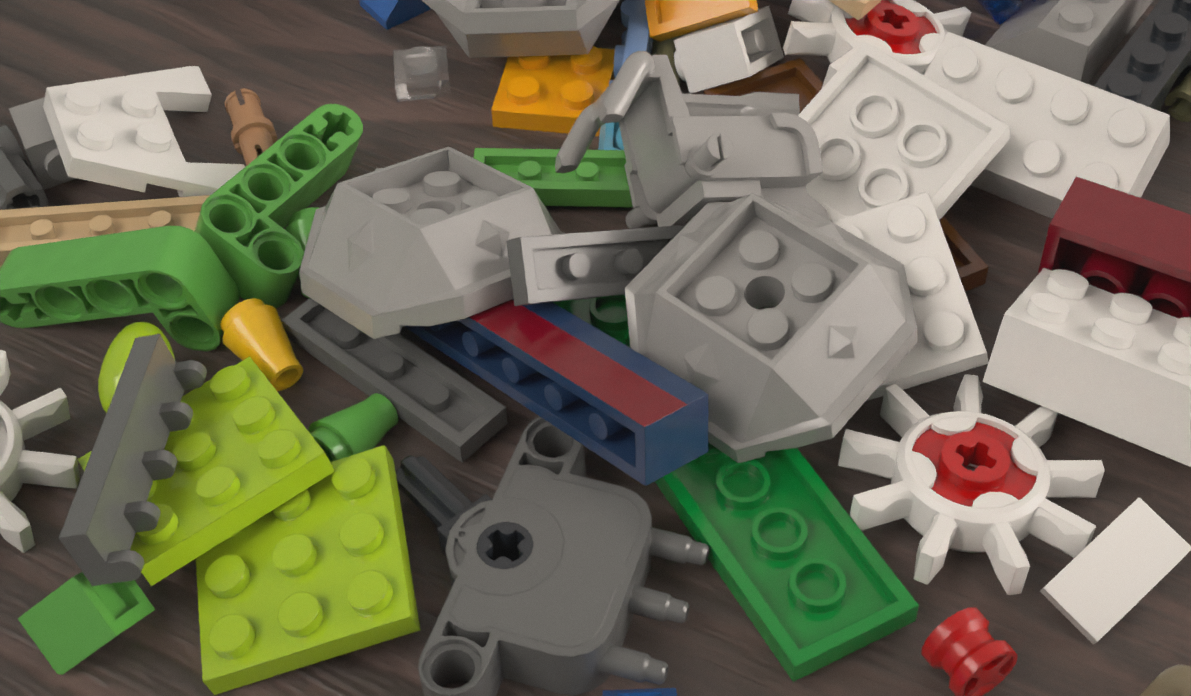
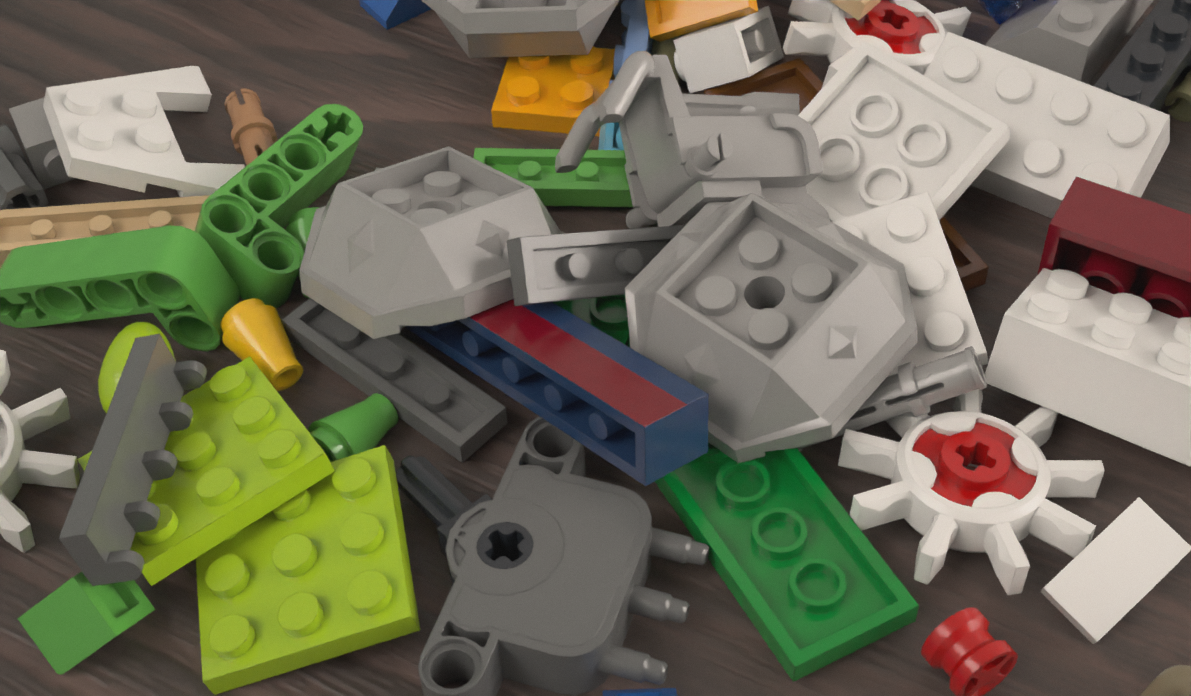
(421, 73): clear plate -> none
(919, 388): none -> light grey pin

